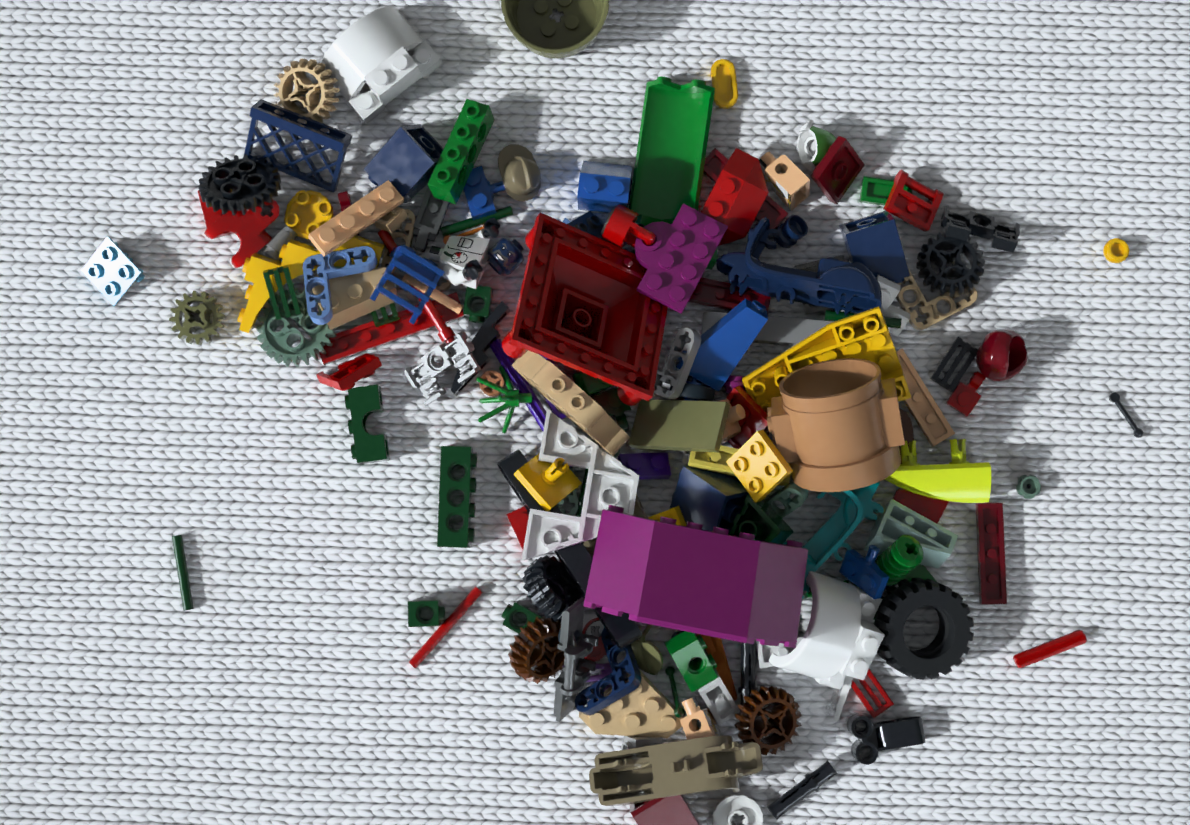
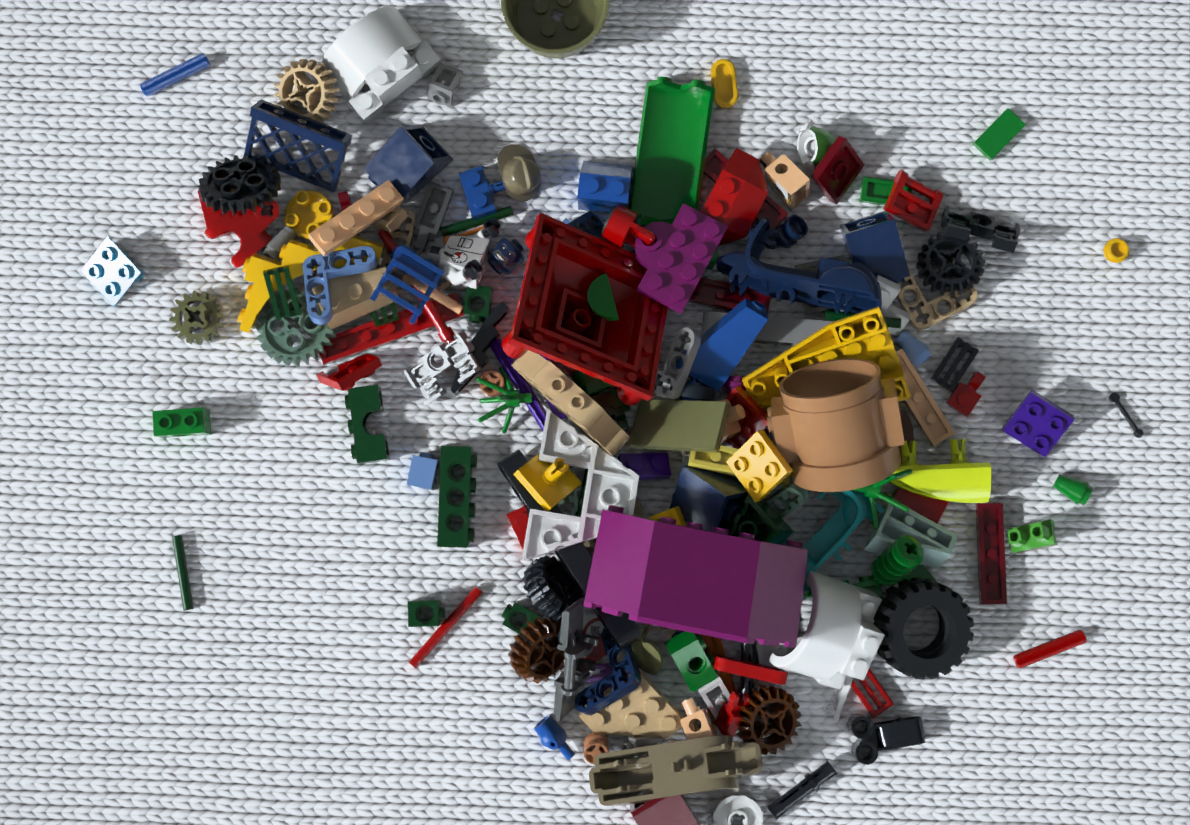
(175, 74): none -> blue axle
(181, 422): none -> green brick
(423, 471): none -> medium blue brick
(444, 84): none -> light grey bracket
(461, 151): green brick -> none
(553, 736): none -> blue piece
(601, 299): none -> green tile
(601, 745): none -> nougat wheel
(678, 711): dark green hinge -> none
(729, 714): none -> red plate
(751, 670): none -> red beam
(864, 571): blue plate -> none
(874, 491): none -> green plant
(915, 350): none -> light blue cone
(999, 134): none -> green tile
(1001, 355): dark red piece -> none
(1032, 536): none -> bright green hips
(1035, 487): sand green plate -> none
(1038, 423): none -> dark purple plate
(1074, 489): none -> green cone

